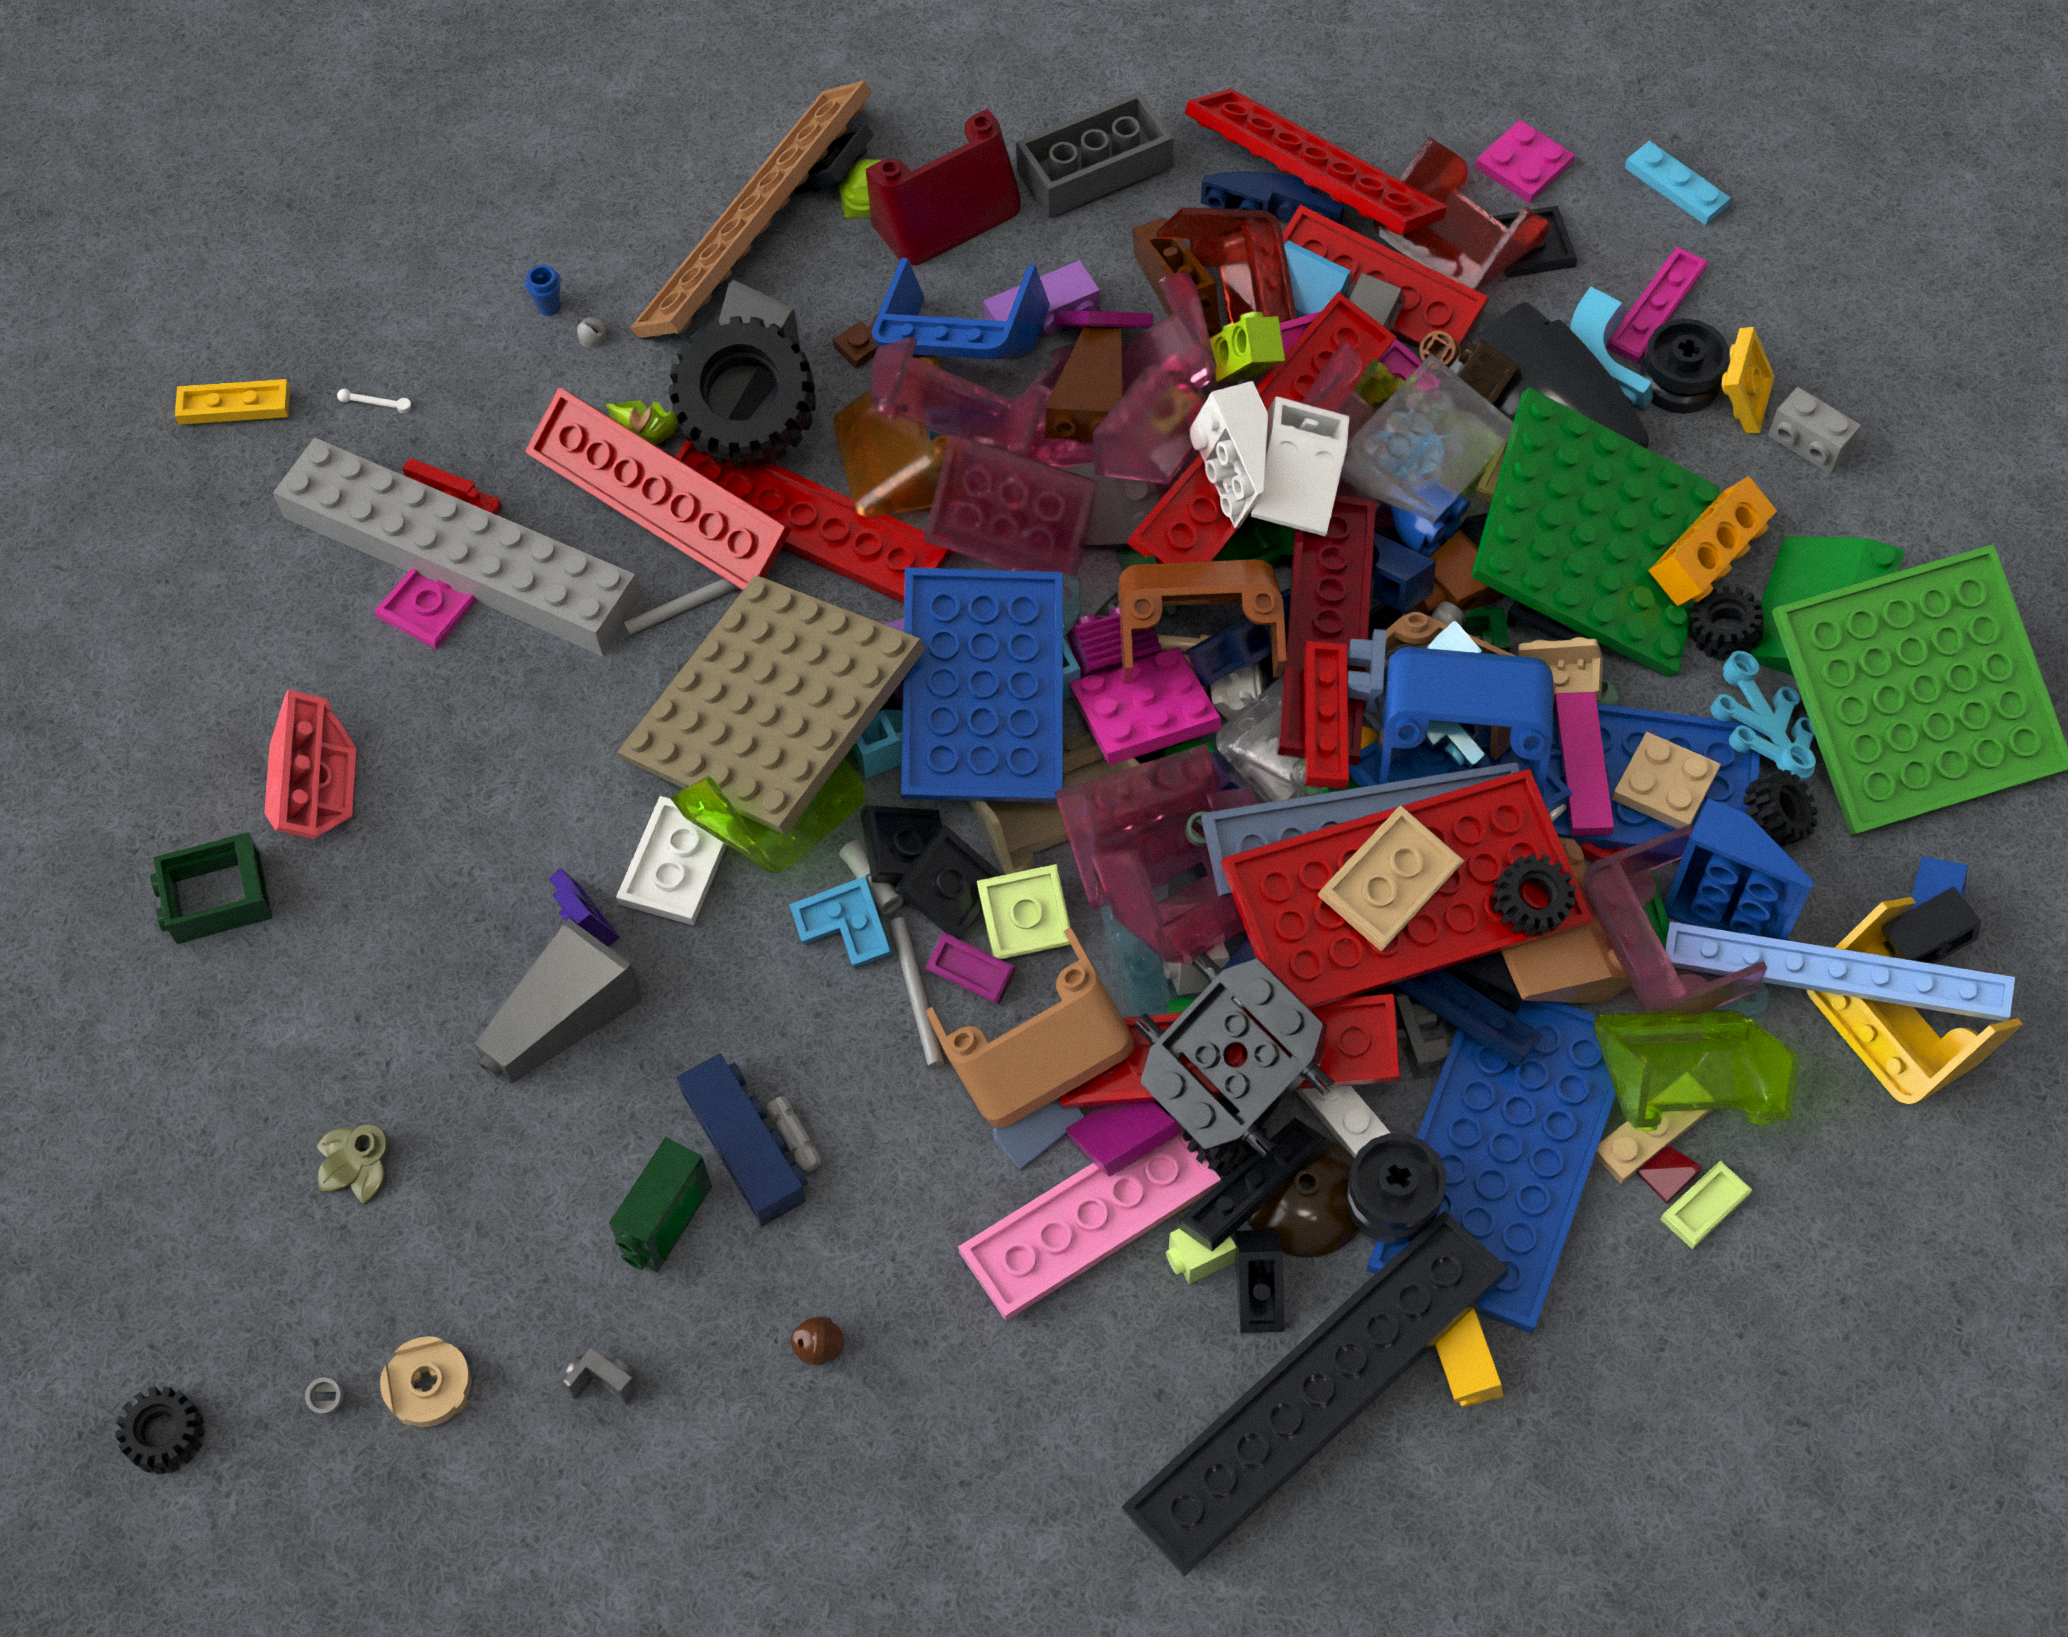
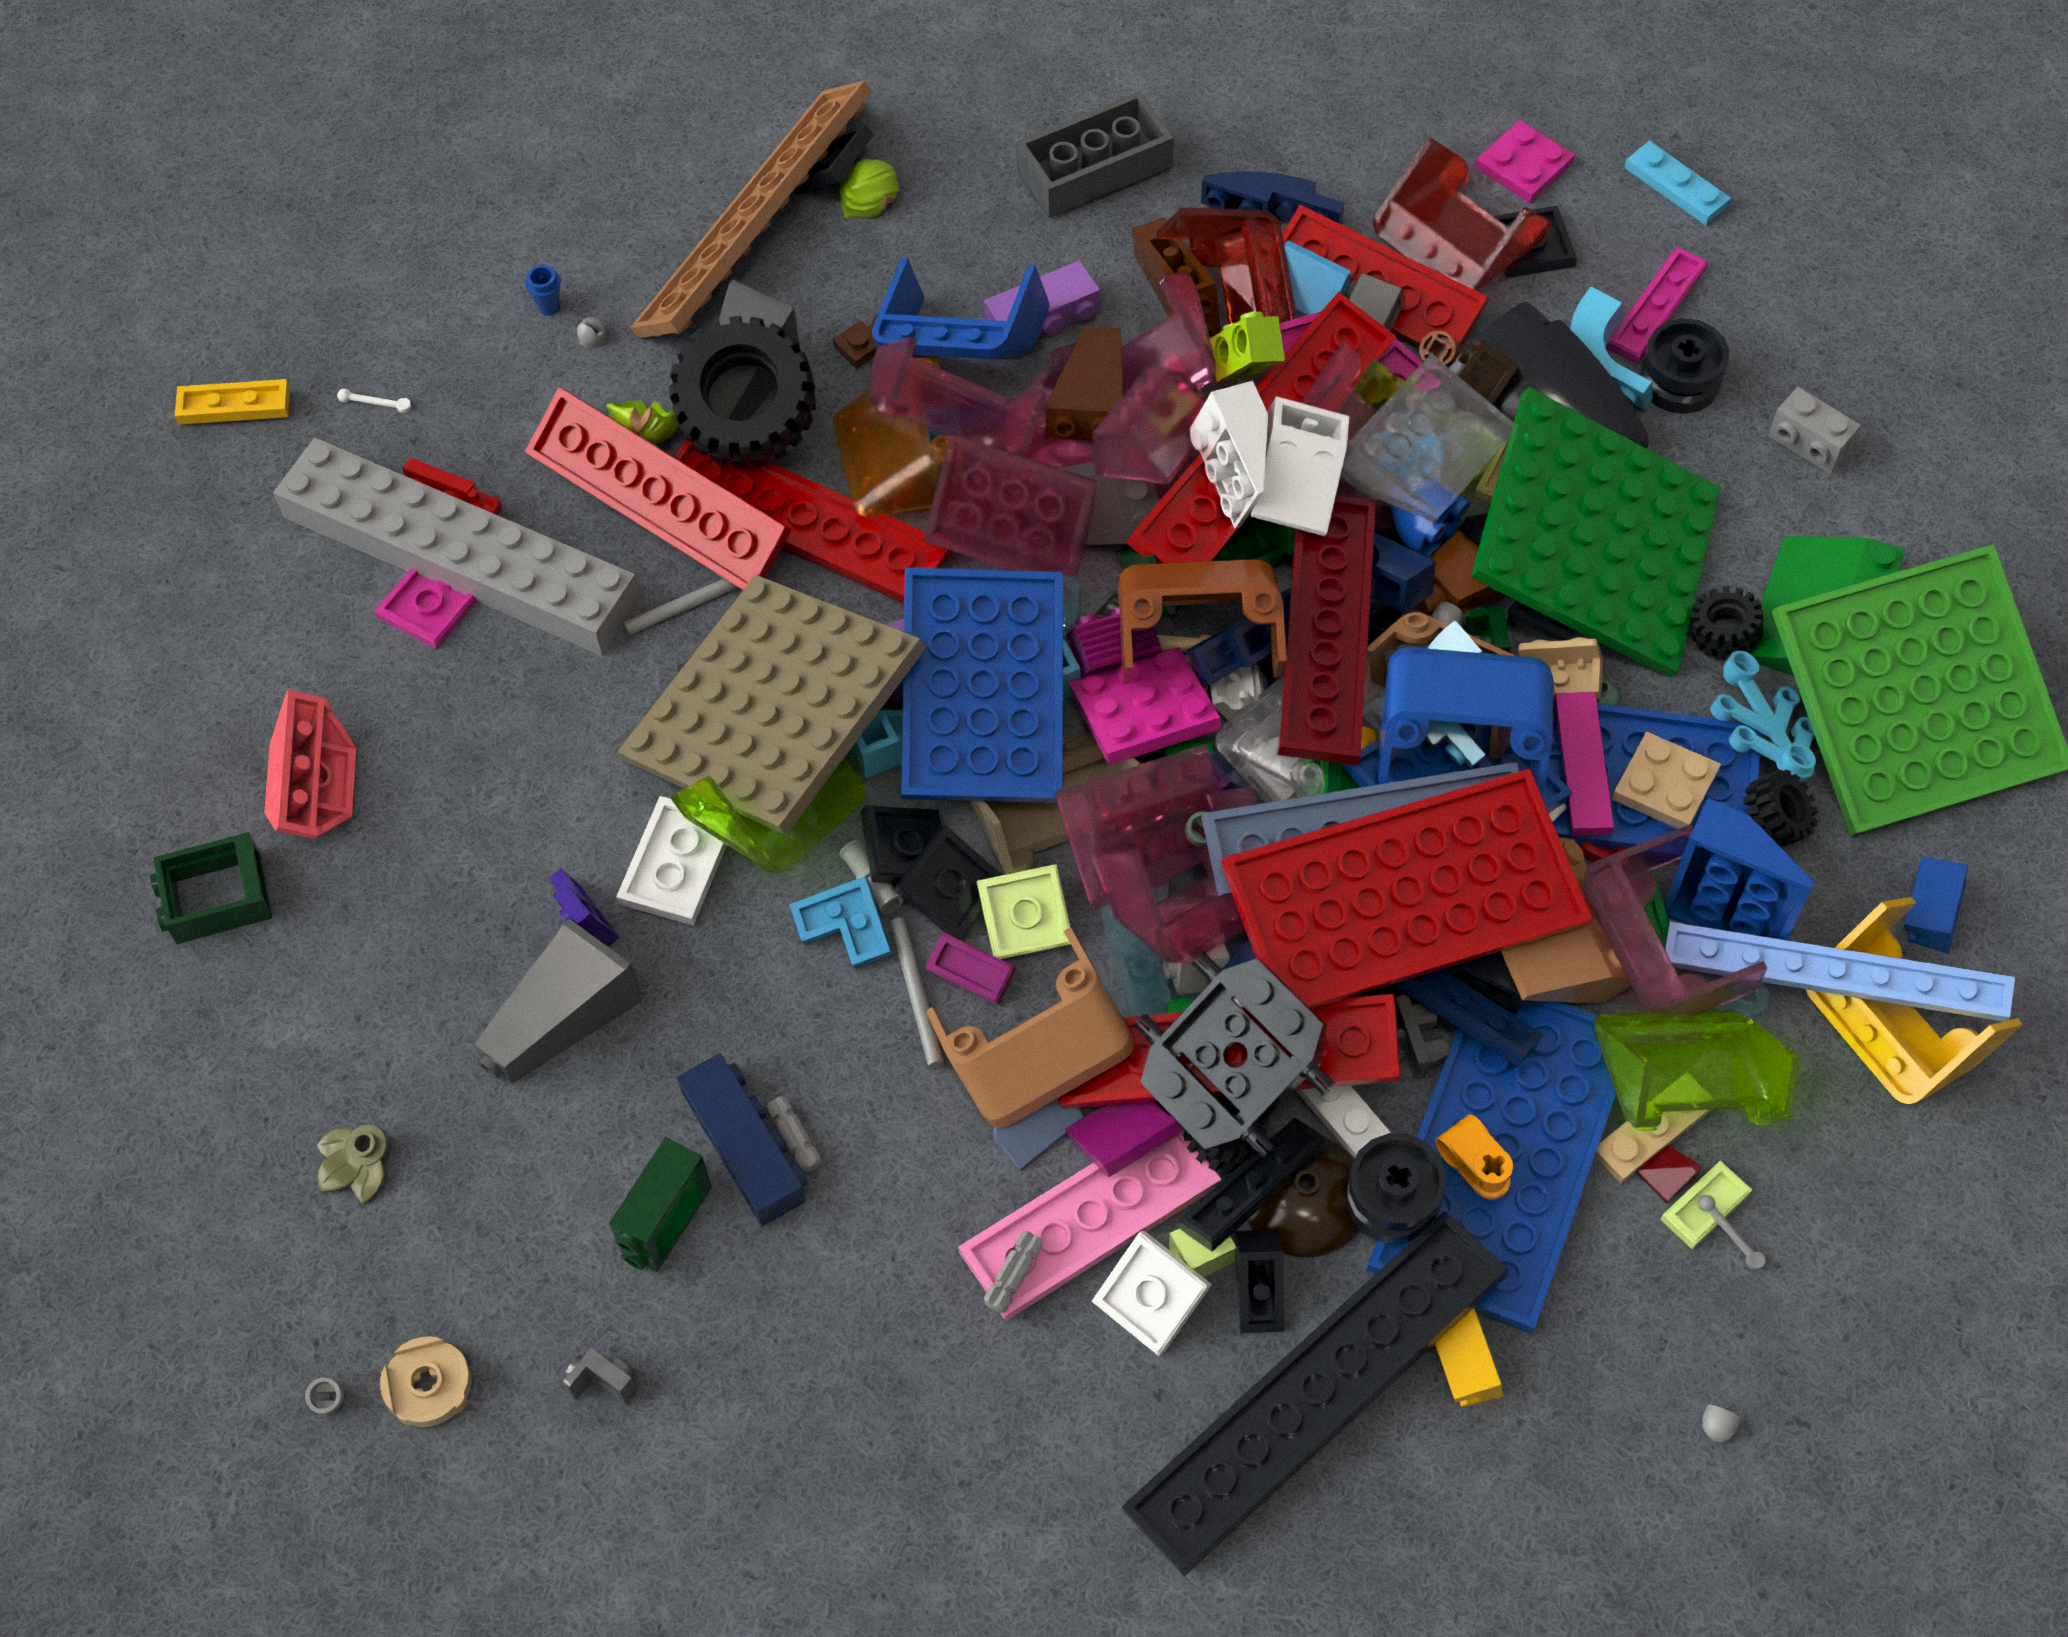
(139, 1416): black tyre -> none
(817, 1340): reddish brown piece -> none
(946, 199): dark red windscreen -> none
(1013, 1272): none -> light grey axle
(1103, 319): magenta tile -> none
(1151, 1293): none -> white tile
(1316, 161): red plate -> none
(1326, 715): red plate -> none
(1368, 654): sand blue hips -> none
(1390, 878): tan tile -> none
(1472, 1152): none -> light orange piece
(1550, 879): black tyre -> none
(1713, 542): light orange brick -> none
(1719, 1423): none -> light grey hinge
(1748, 380): yellow plate -> none
(1754, 1260): none -> light grey hinge
(1932, 929): black hinge -> none

